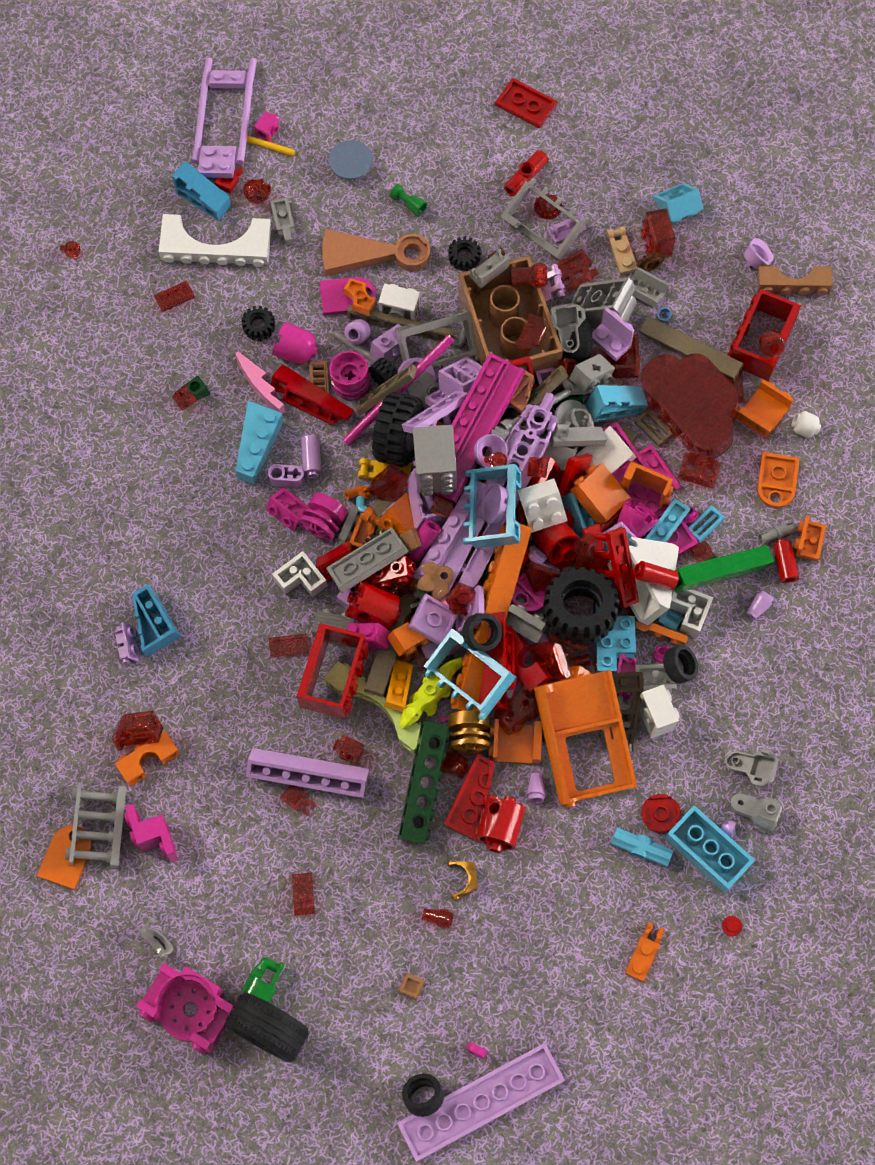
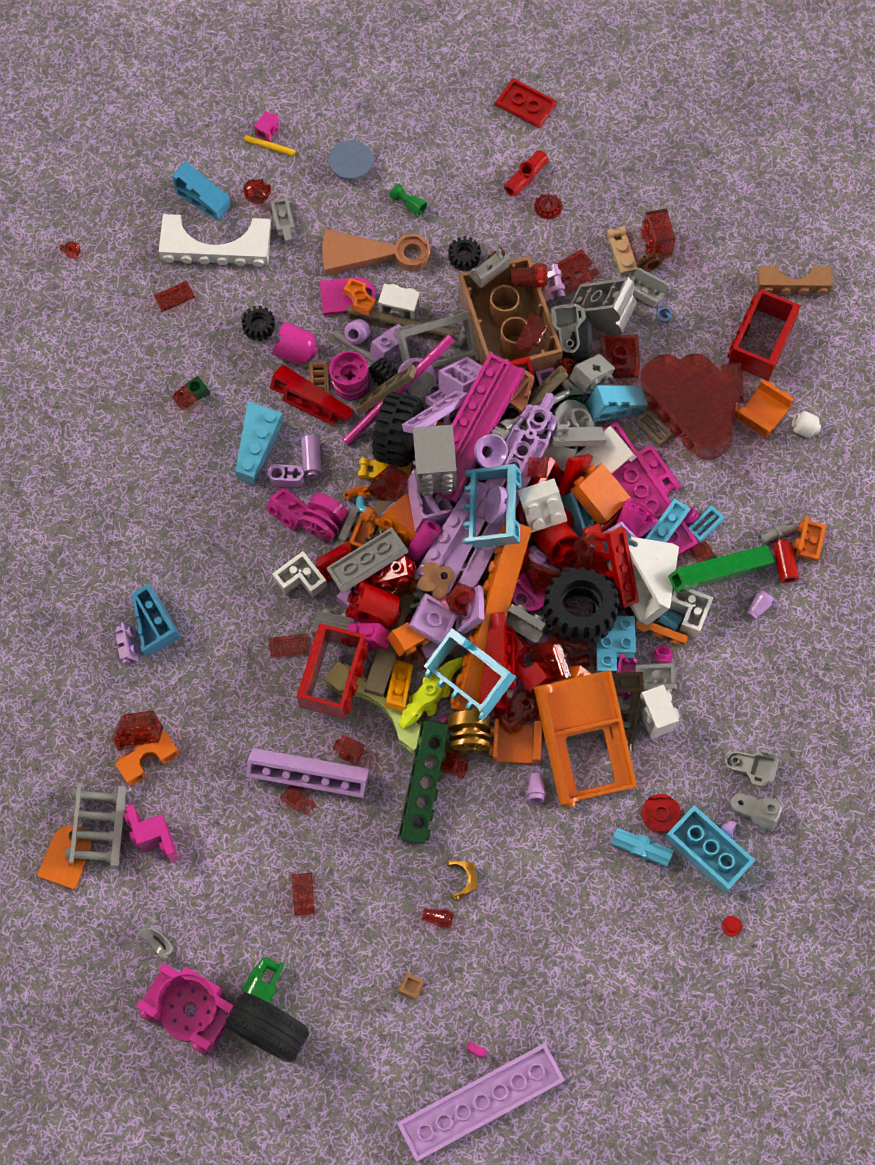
(221, 160): lavender plate -> none
(229, 184): red plate -> none
(257, 380): bright pink slope -> none
(411, 540): medium nougat tile -> none
(431, 1105): black tyre -> none
(441, 506): clear red slope -> none
(471, 799): red wing -> none
(496, 459): clear red piece -> none
(496, 632): black tyre -> none
(501, 823): red cylinder -> none
(524, 190): light grey hinge -> none
(561, 230): lavender hinge -> none
(613, 335): lavender bracket -> none
(644, 954): orange hinge -> none
(650, 480): orange panel -> none
(656, 575): red brick -> none
(672, 667): black tyre -> none
(680, 201): medium azure slope -> none
(686, 345): dark tan tile -> none
(698, 474): clear red brick -> none
(758, 254): lavender piece -> none
(772, 343): clear red head -> none
(777, 477): orange tile -> none

